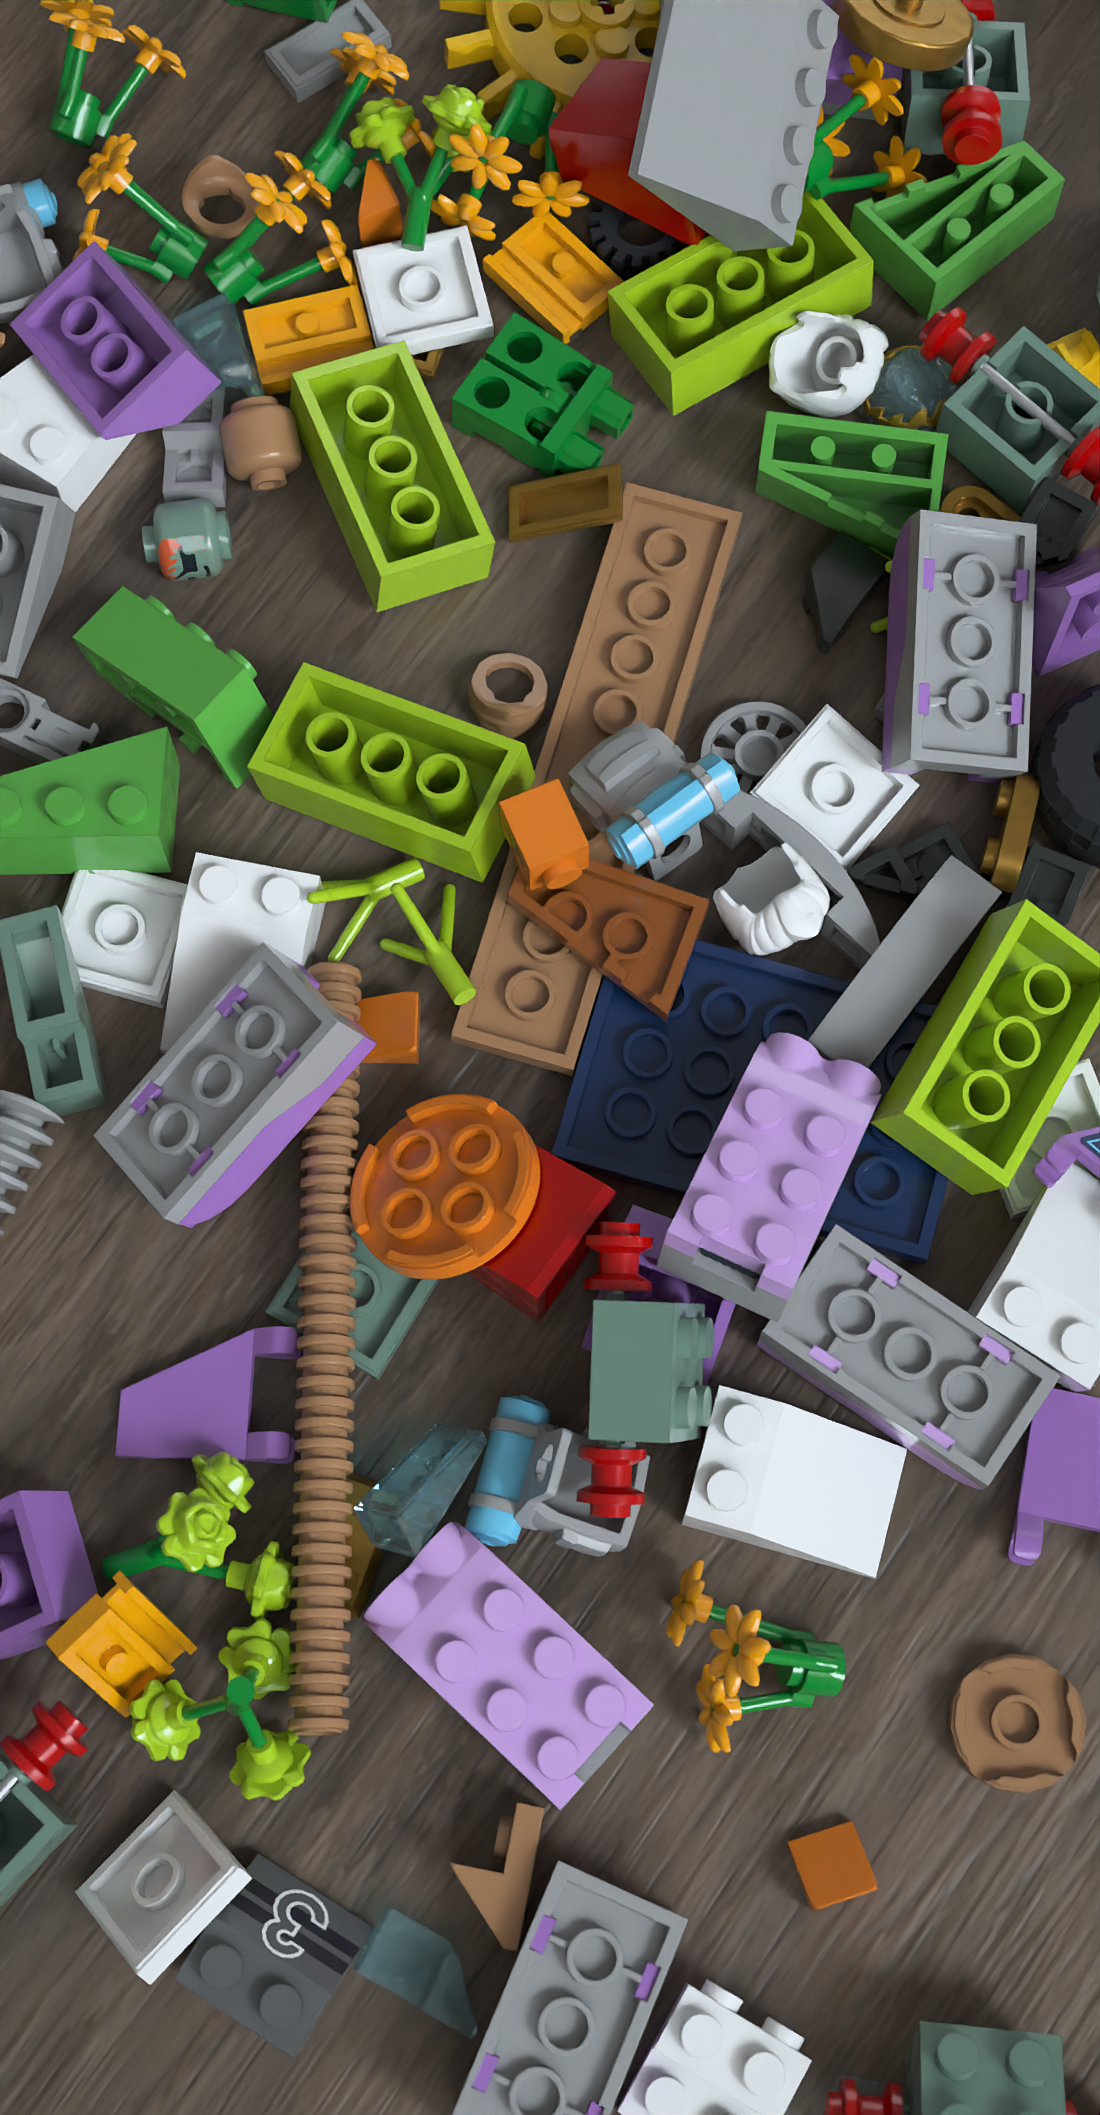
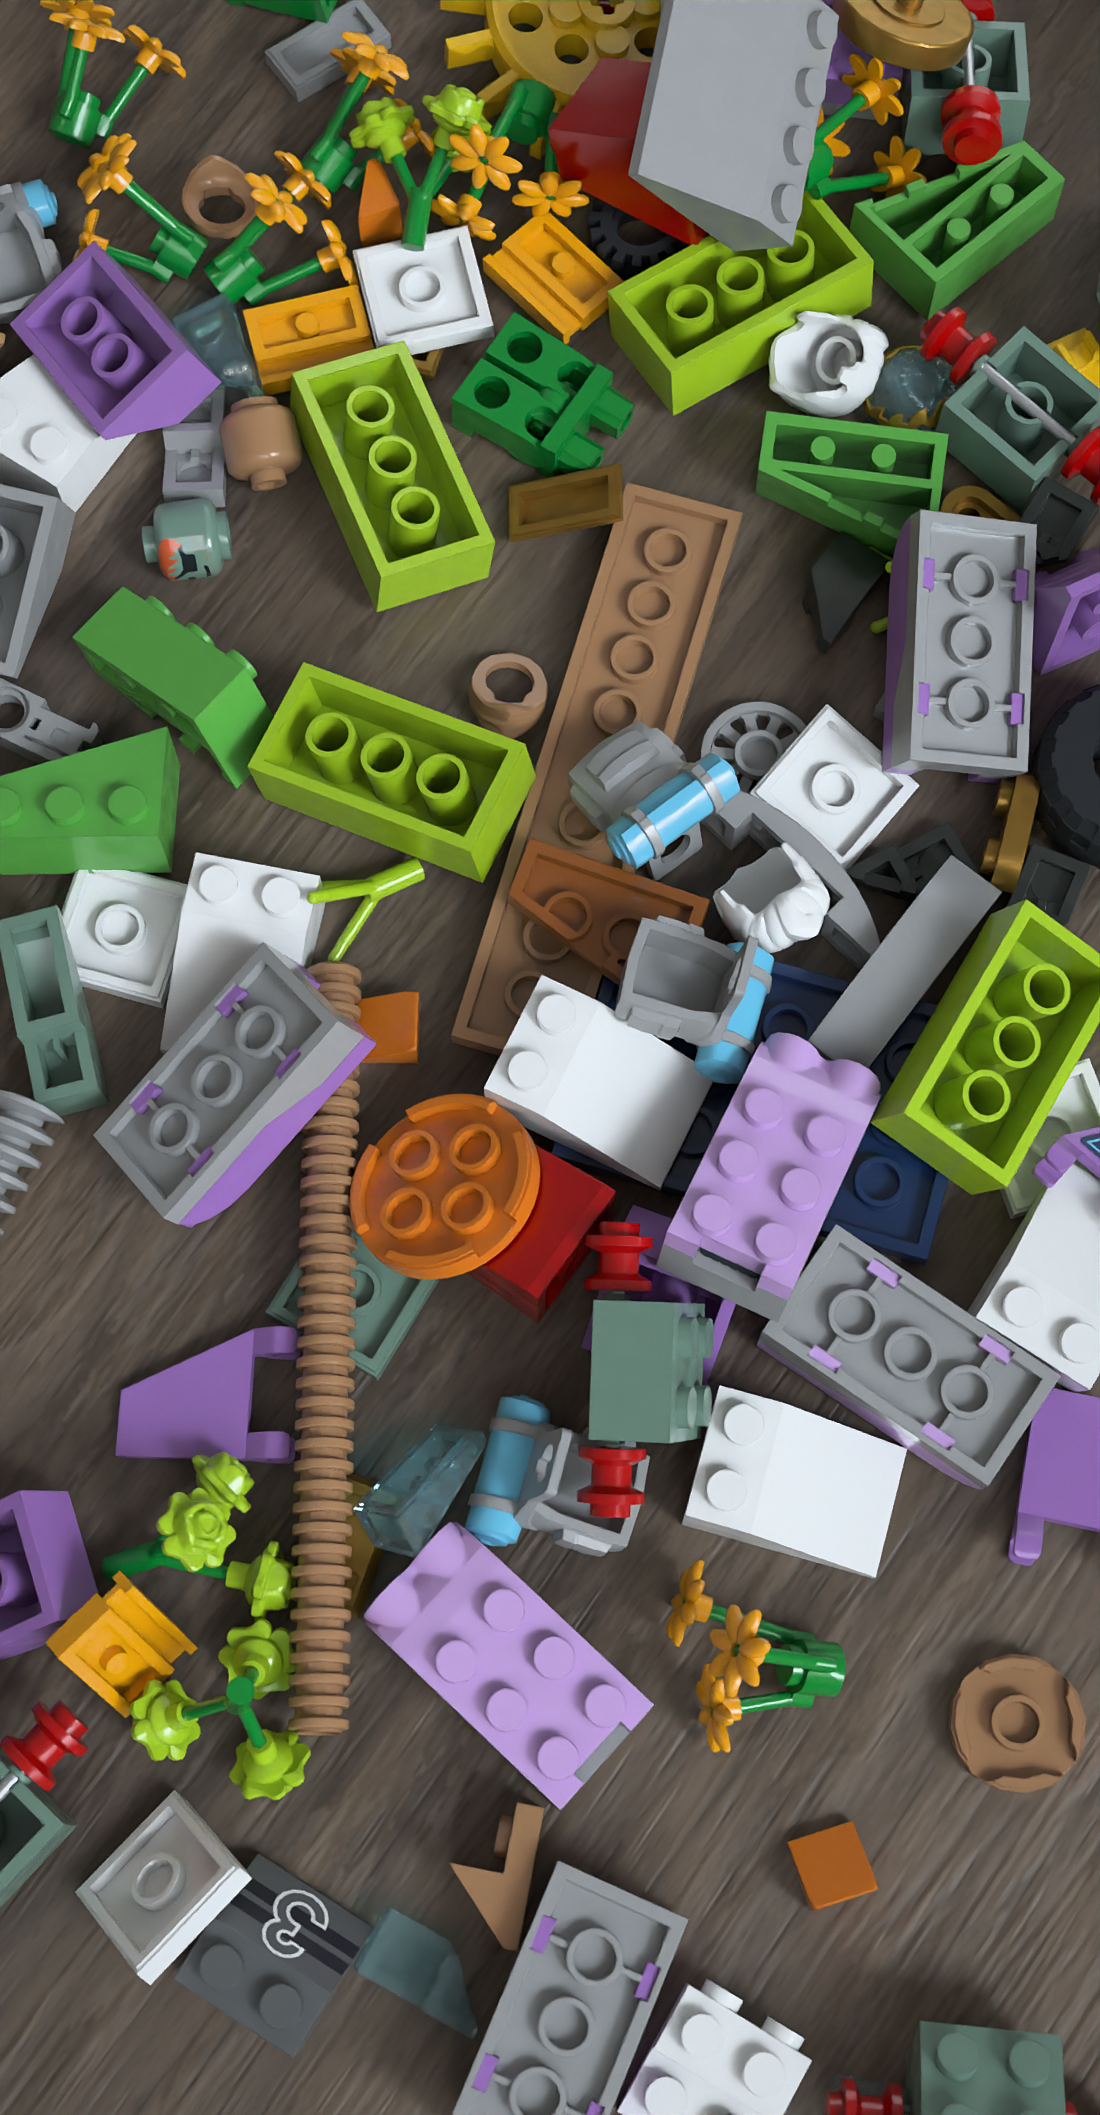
(439, 954): lime plant -> none
(545, 836): orange brick -> none
(597, 1084): none -> white slope
(697, 992): none -> light grey piece

